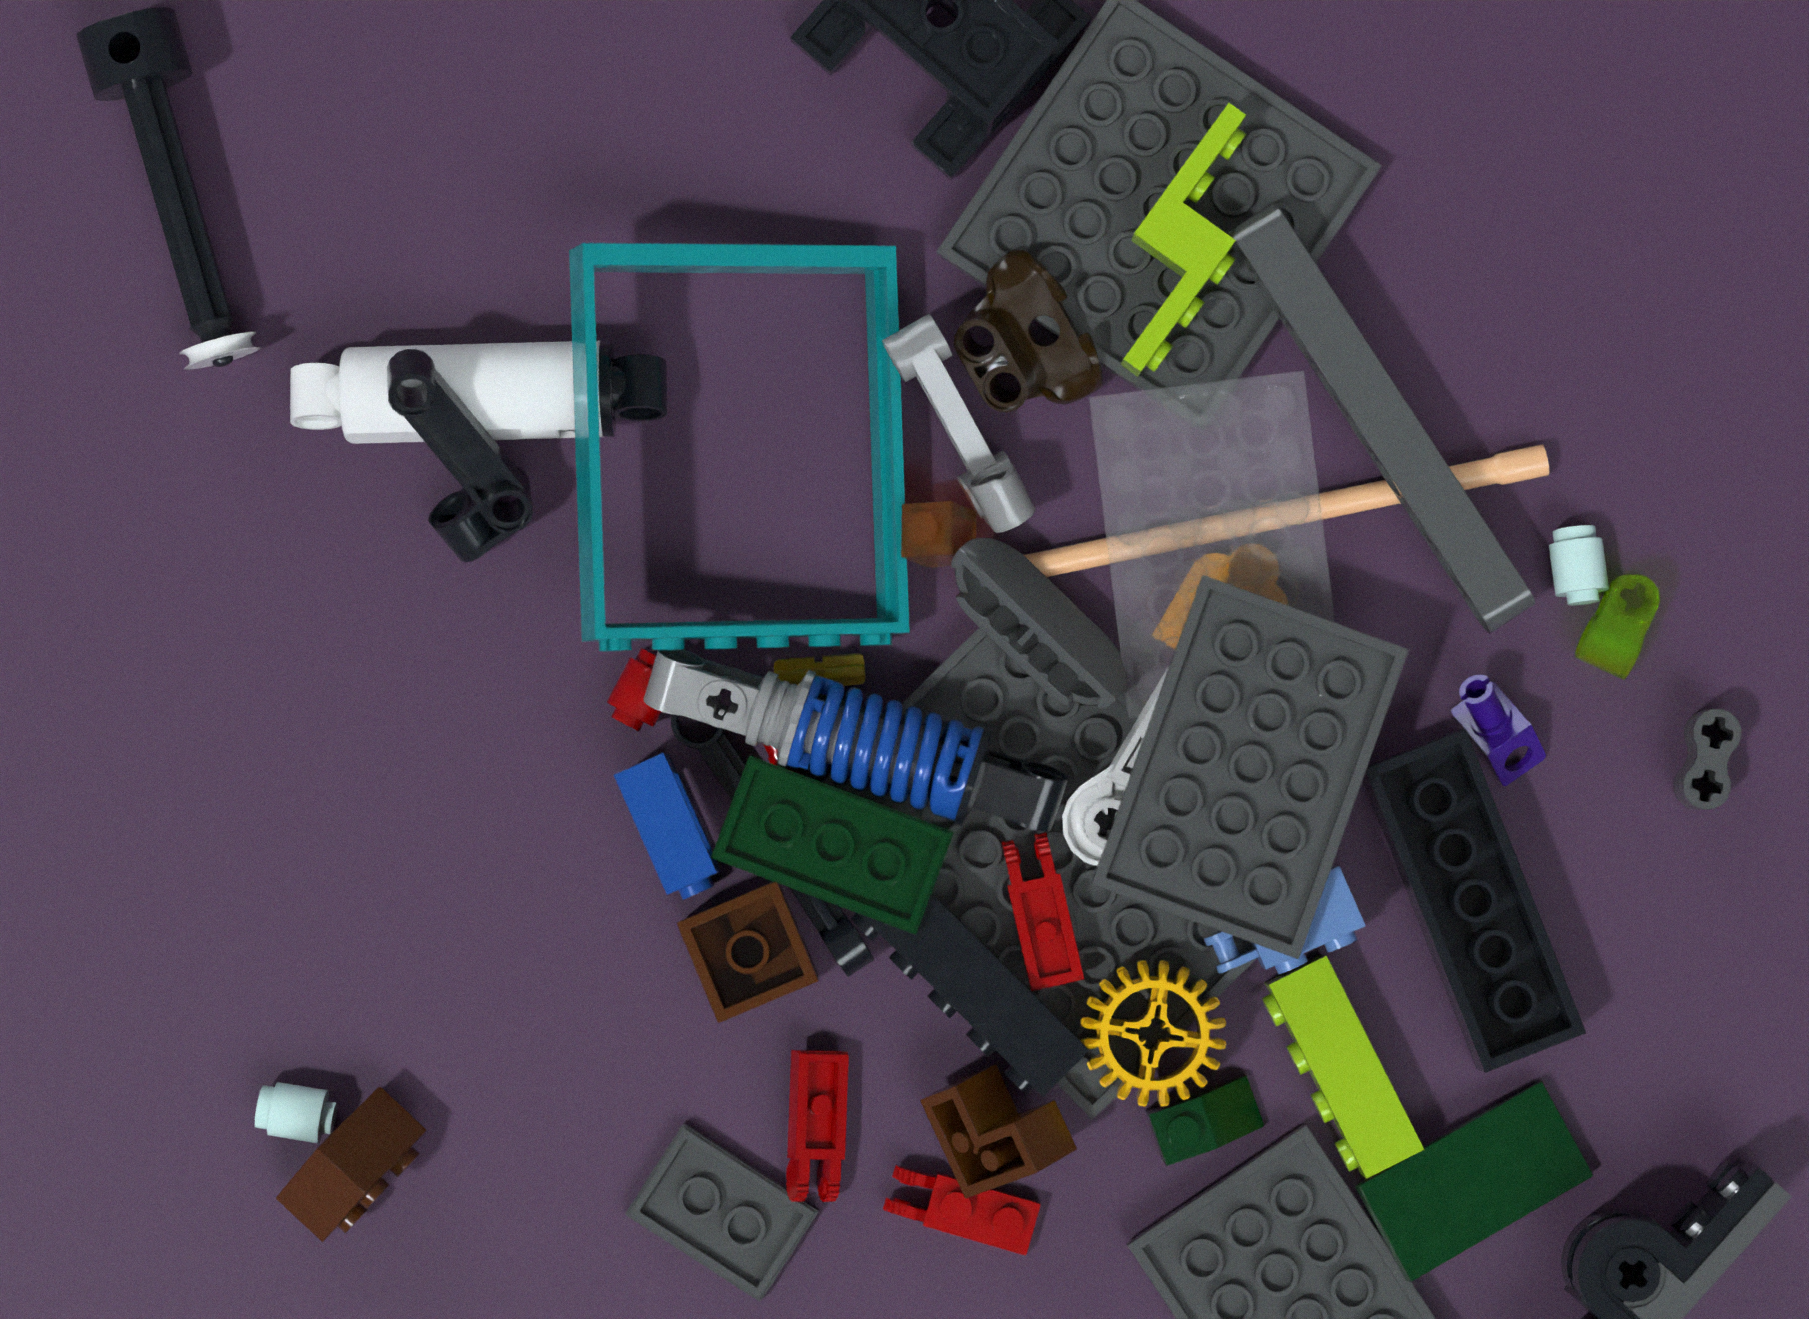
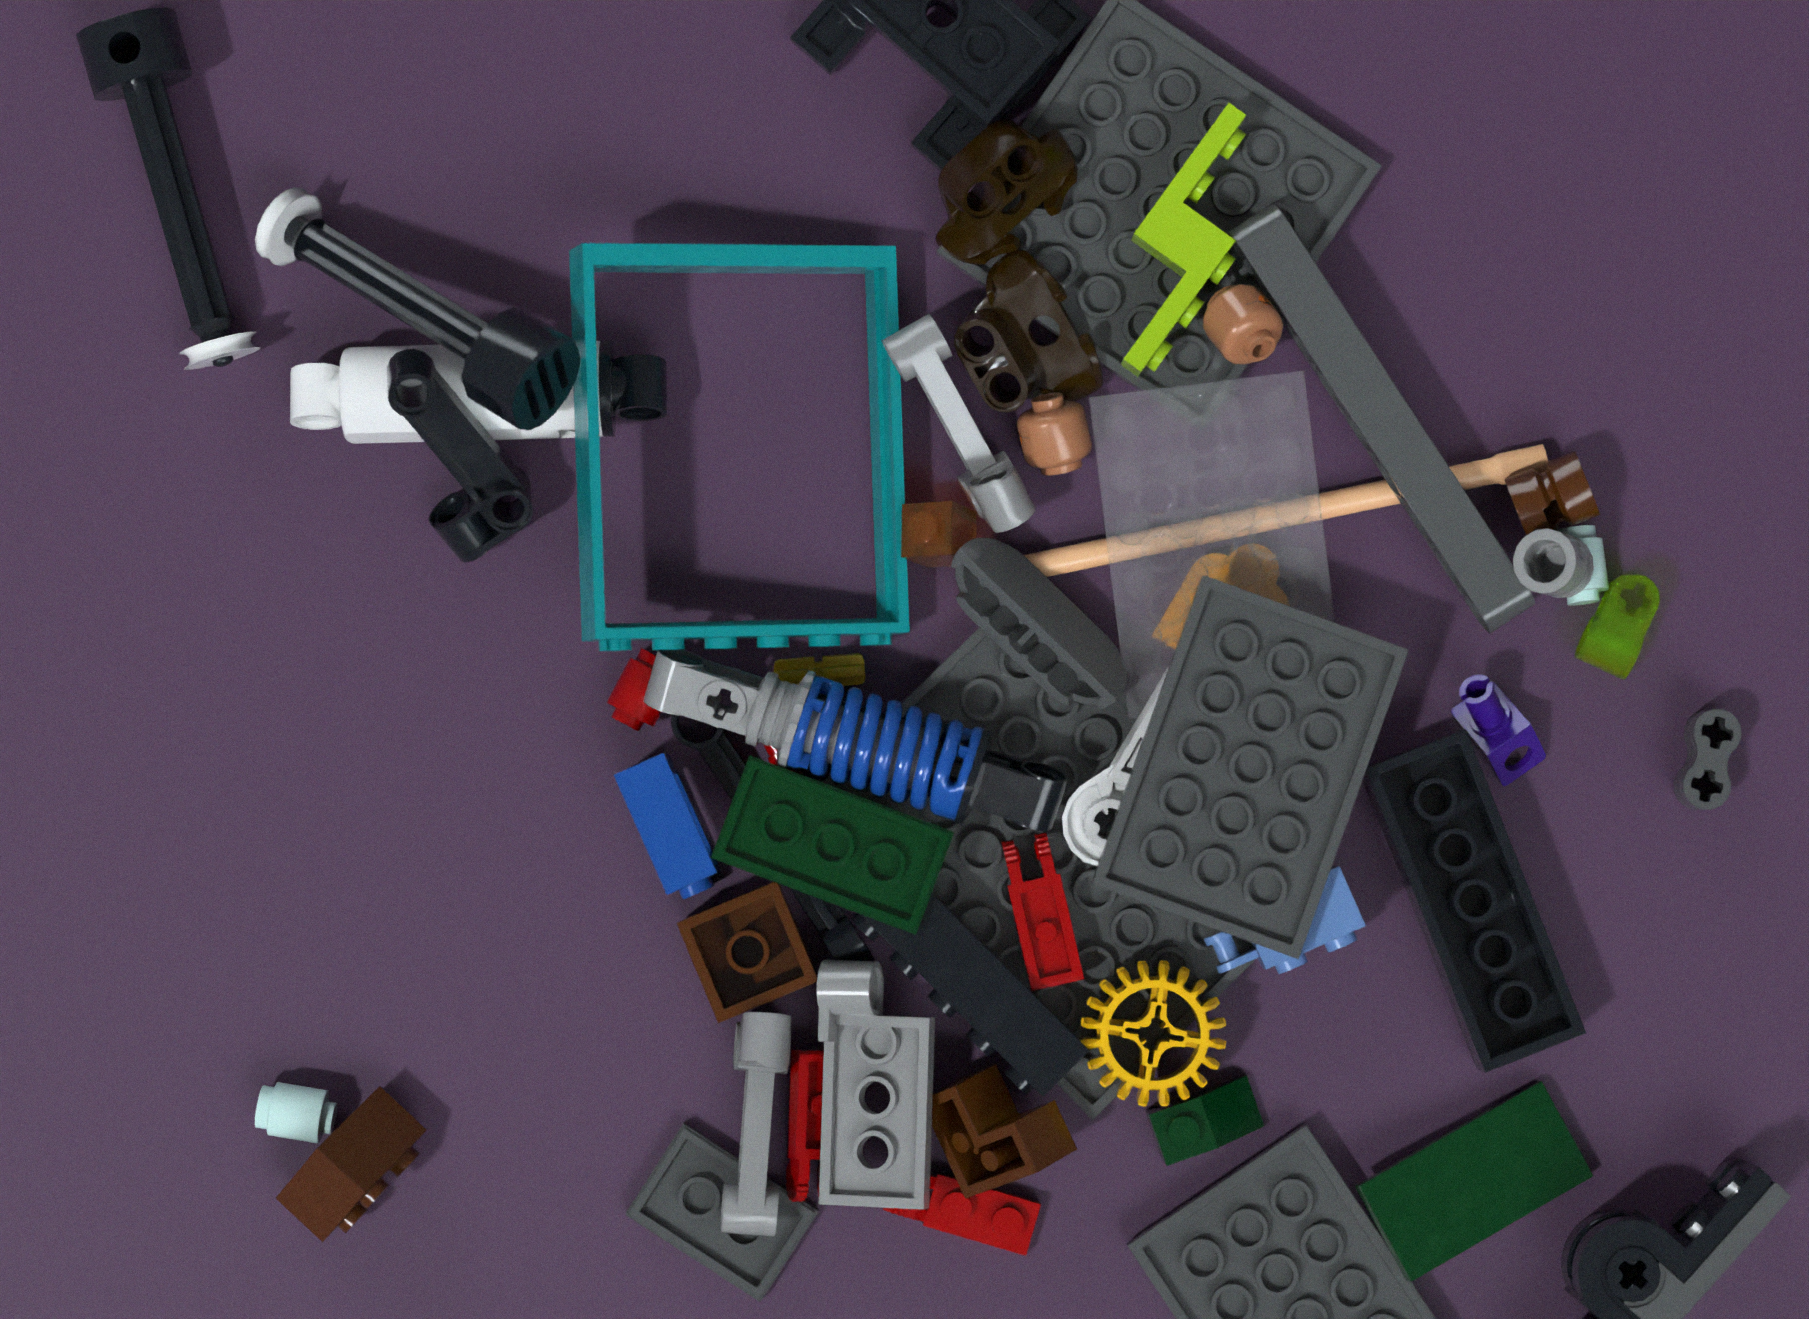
(511, 363): none -> black piece
(760, 1051): none -> light grey piece
(857, 1051): none -> light grey hinge
(1037, 169): none -> dark brown piece
(1054, 434): none -> nougat head
(1242, 324): none -> nougat head
(1343, 1067): lime brick -> none
(1552, 495): none -> reddish brown wheel
(1553, 563): none -> light grey piece

